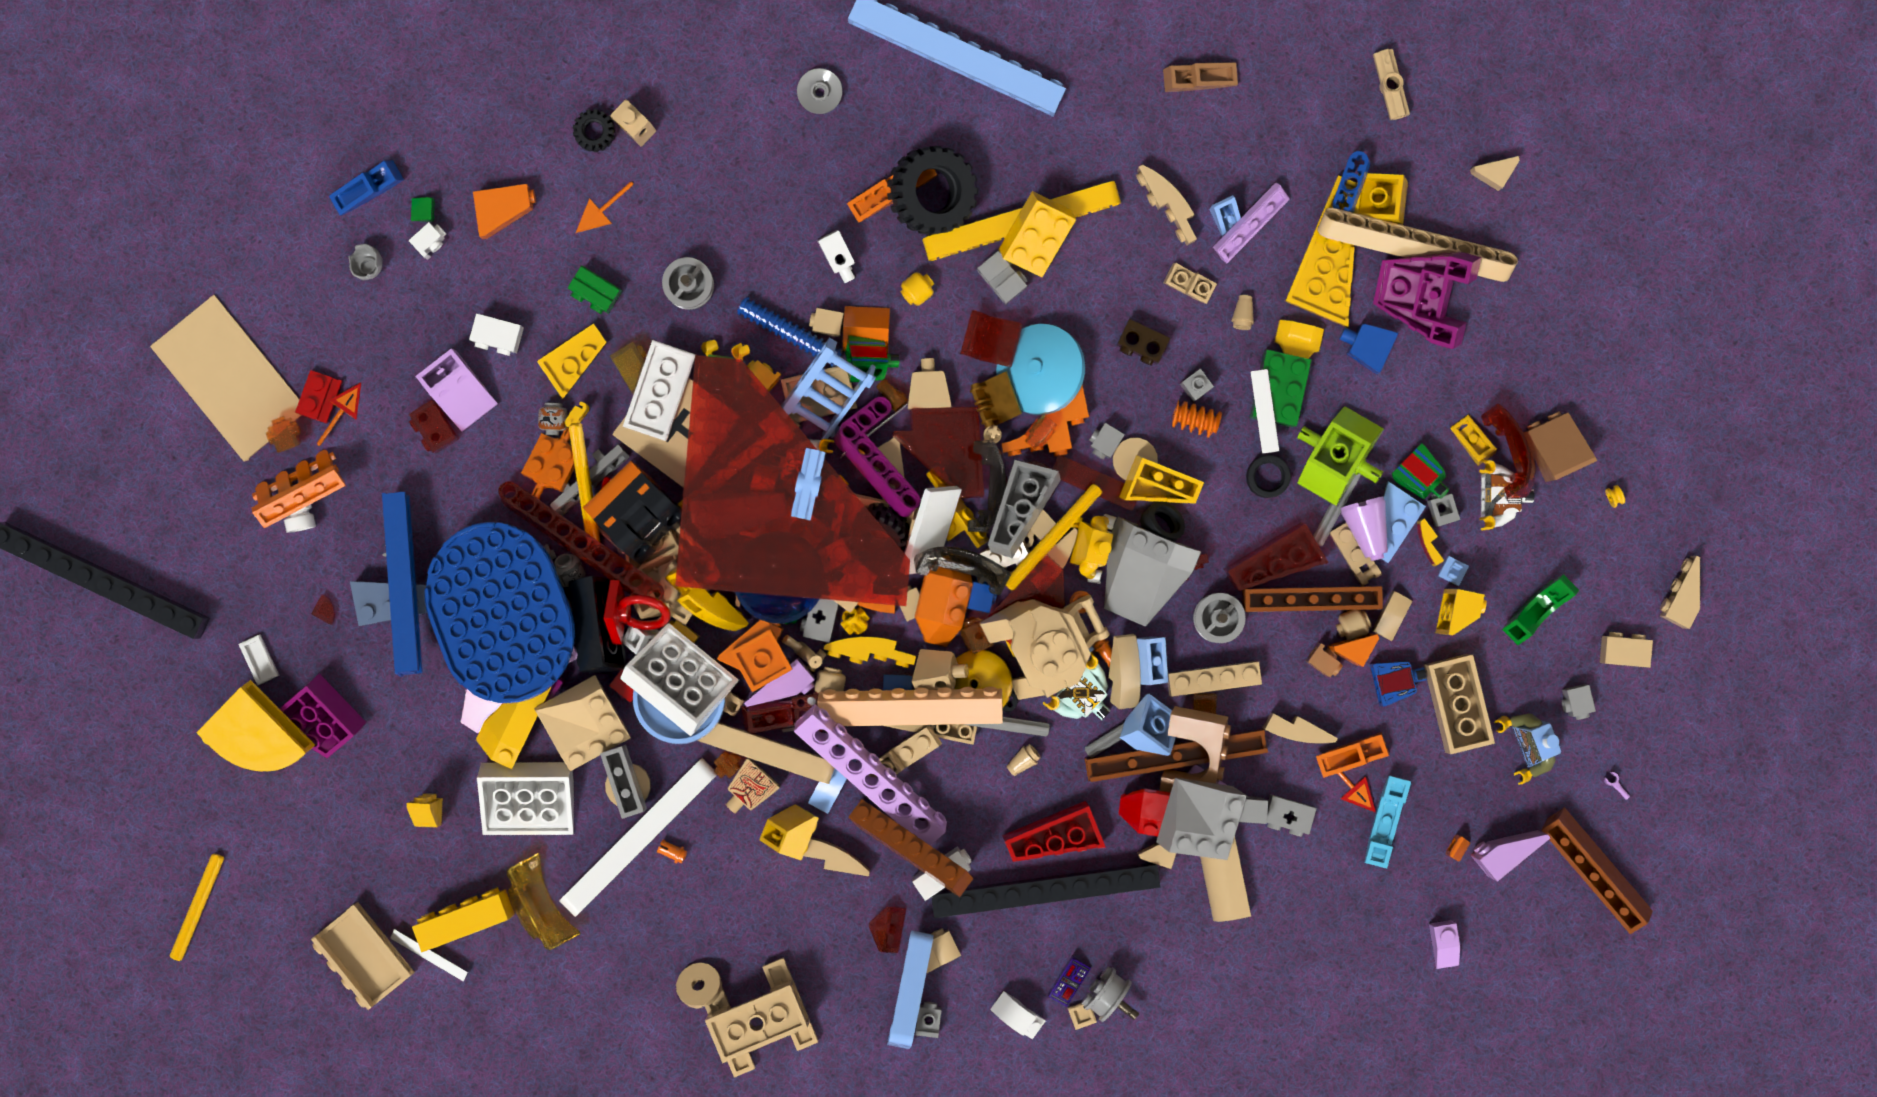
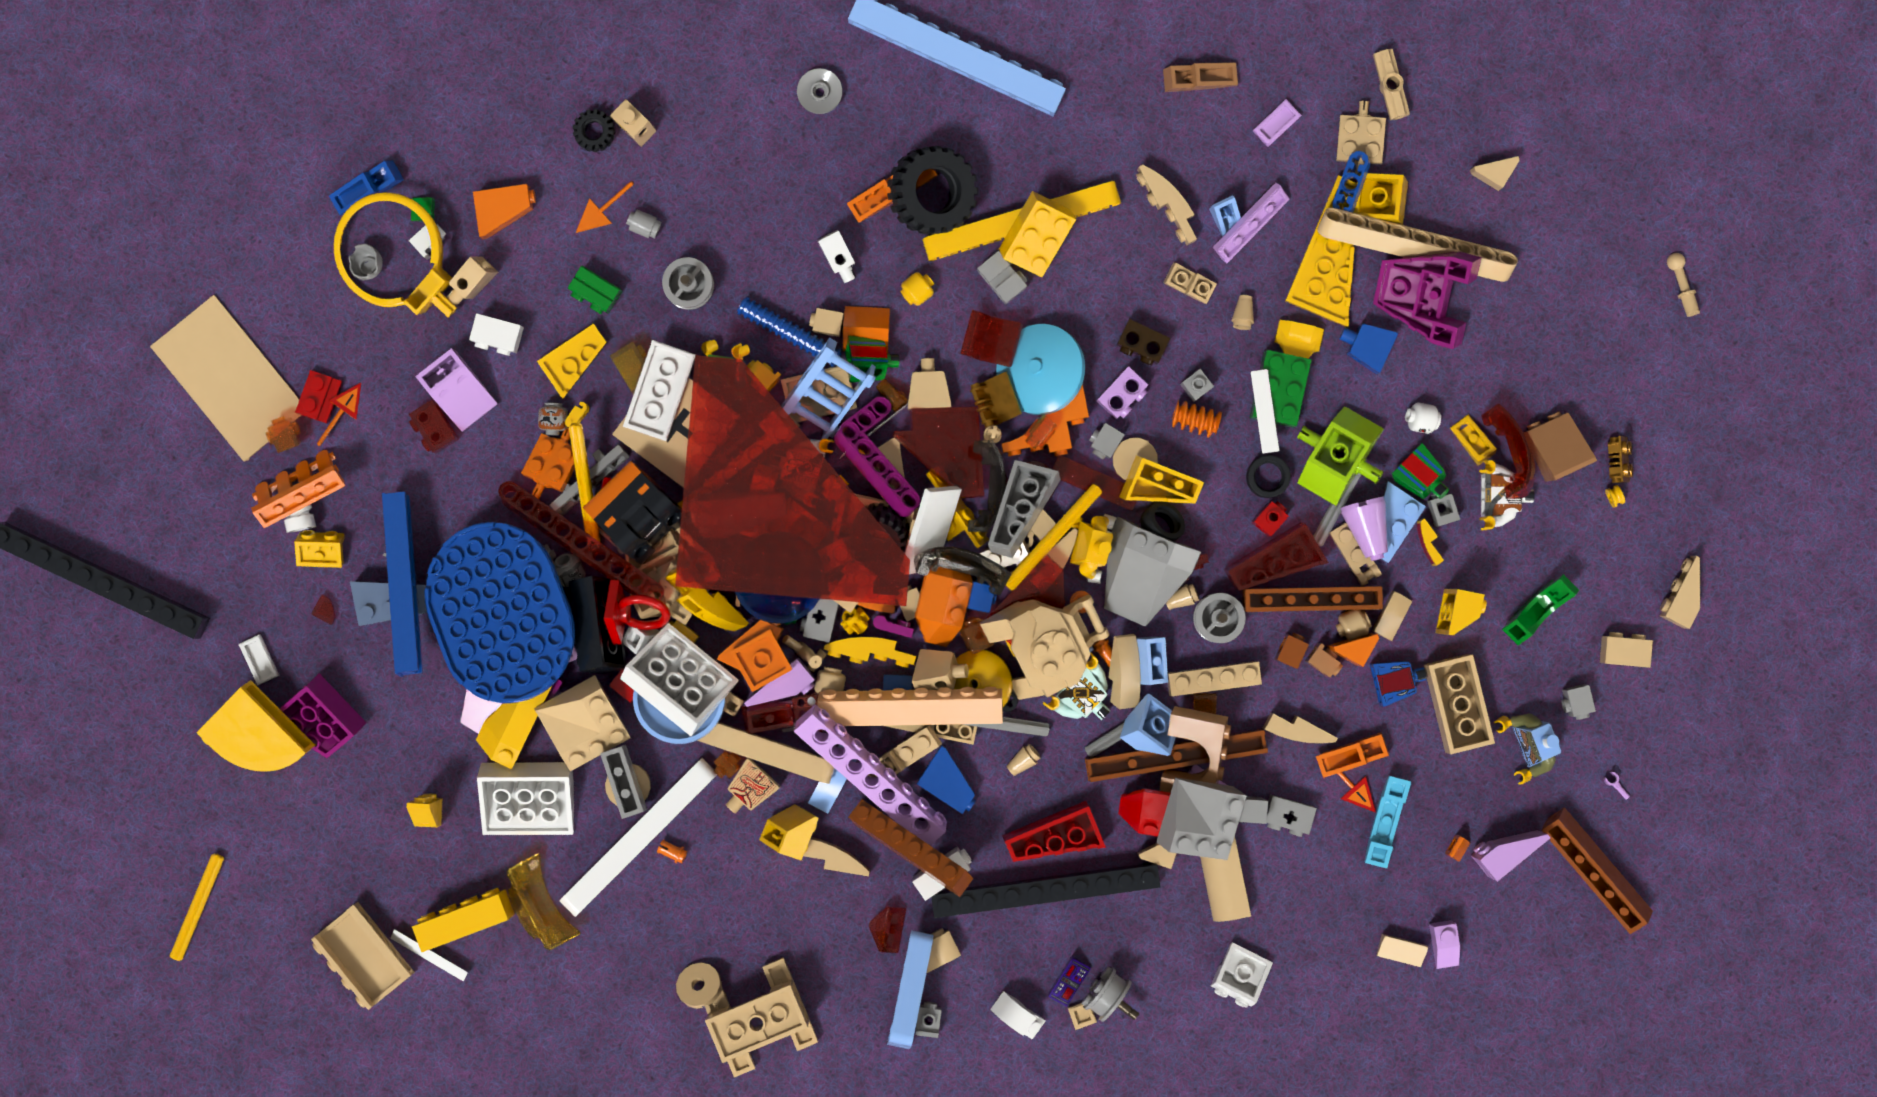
(319, 549): none -> yellow bracket
(431, 287): none -> yellow brick
(476, 273): none -> tan torso
(643, 224): none -> light grey brick
(808, 484): light blue piece -> none
(901, 627): none -> magenta plate
(947, 782): none -> blue slope
(1119, 390): none -> lavender brick
(1183, 597): none -> tan cone
(1241, 975): none -> white plate
(1270, 518): none -> red brick
(1277, 123): none -> lavender tile
(1292, 650): none -> dark orange brick
(1361, 134): none -> tan plate
(1402, 950): none -> slope
(1423, 418): none -> white head
(1452, 570): light blue tile -> none
(1624, 448): none -> pearl gold hinge
(1676, 263): none -> tan pin

